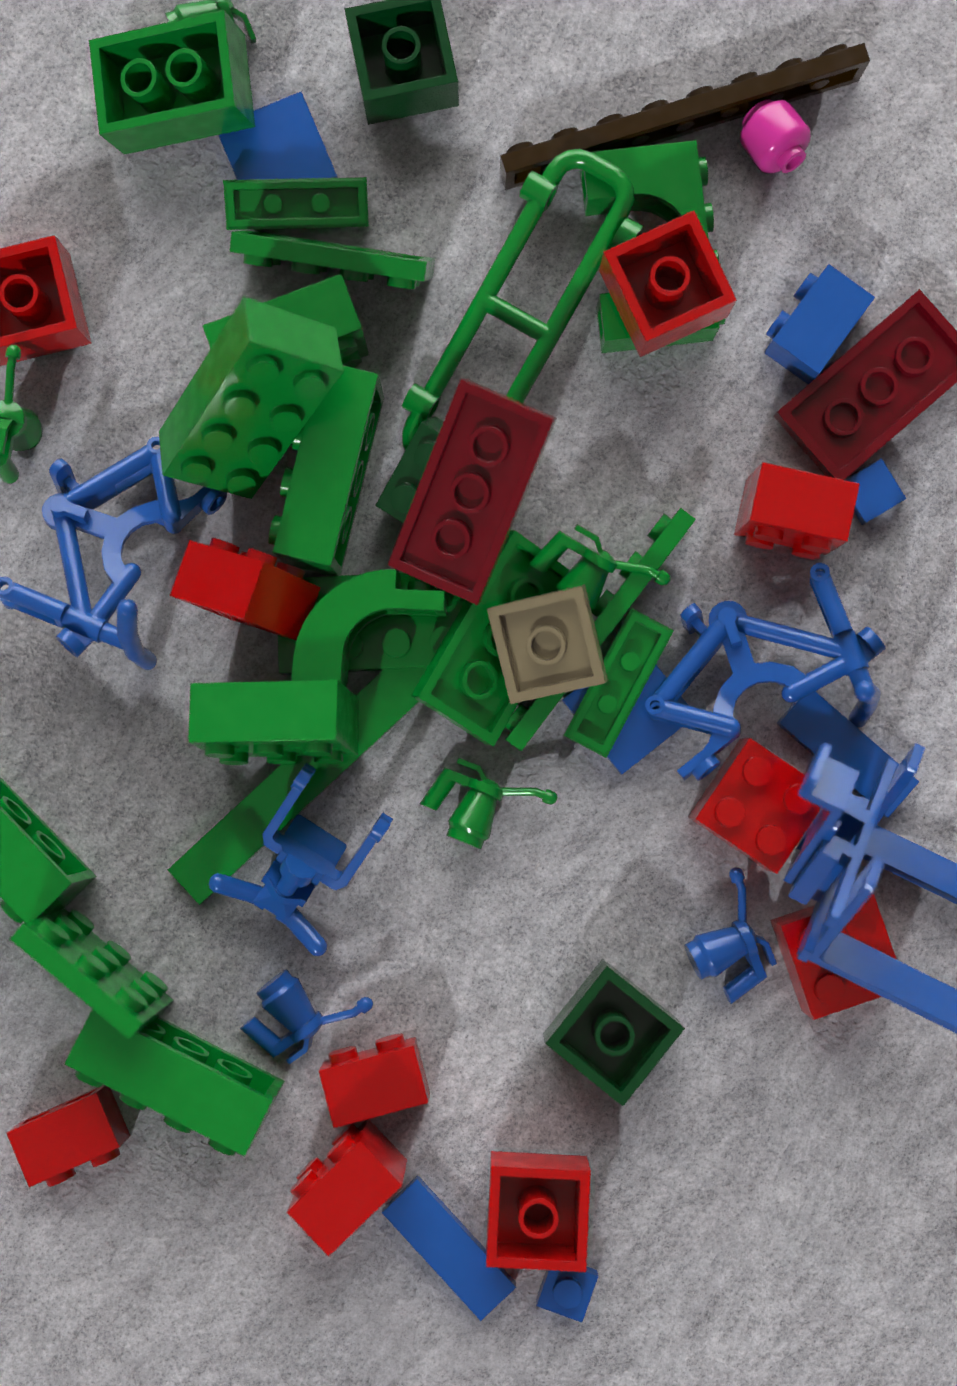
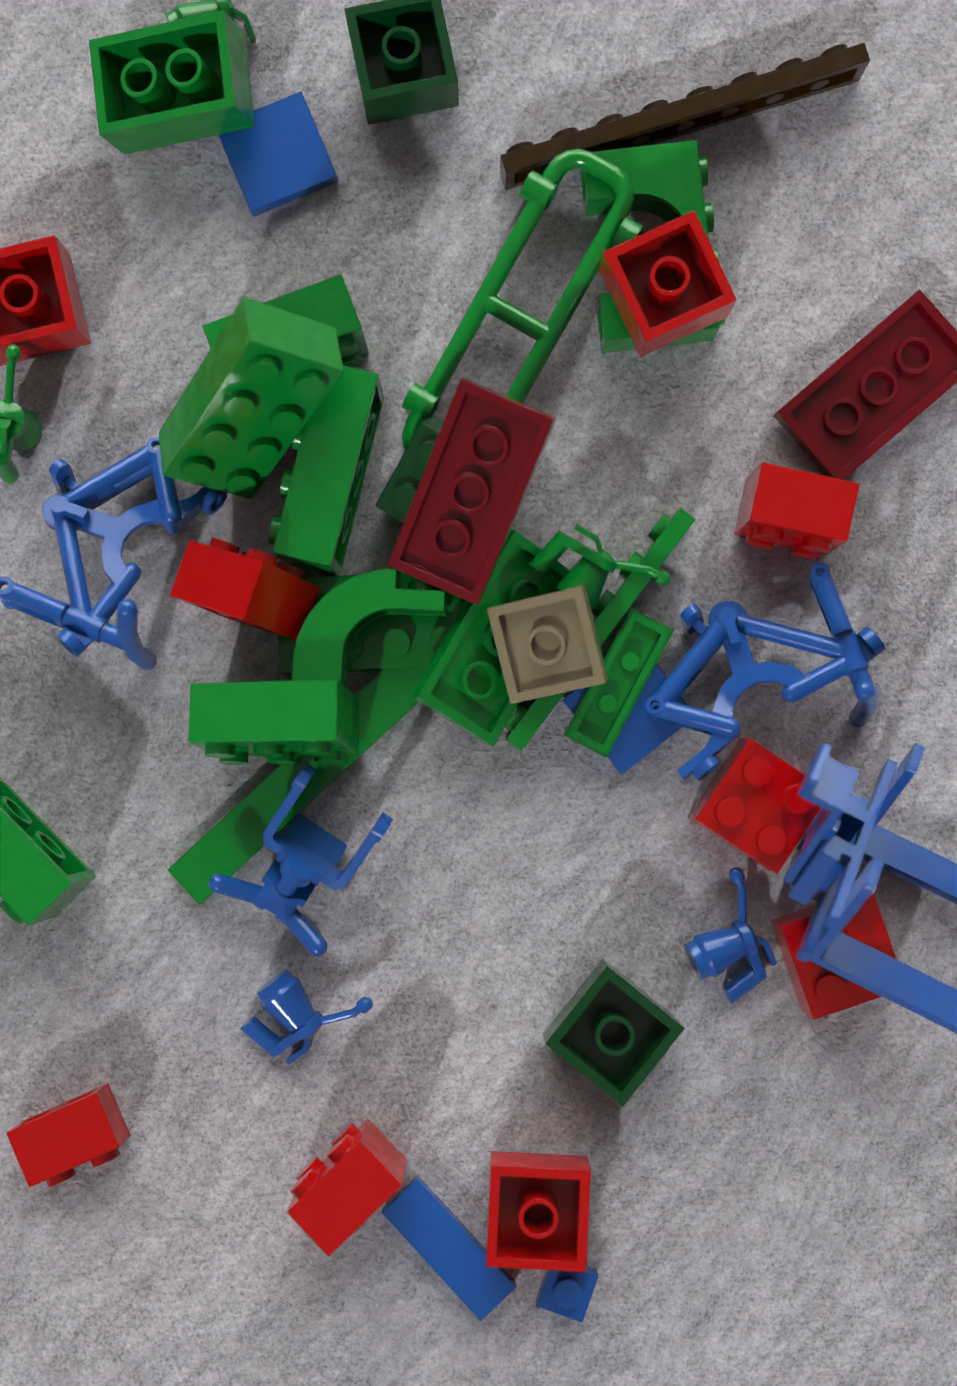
(94, 970): green plate -> none
(180, 1078): green brick -> none
(296, 203): green tile -> none
(316, 256): green plate -> none
(374, 1080): red brick -> none
(474, 815): green piece -> none
(775, 136): dark pink head -> none
(817, 722): blue tile -> none
(818, 325): blue brick -> none
(876, 491): blue tile -> none

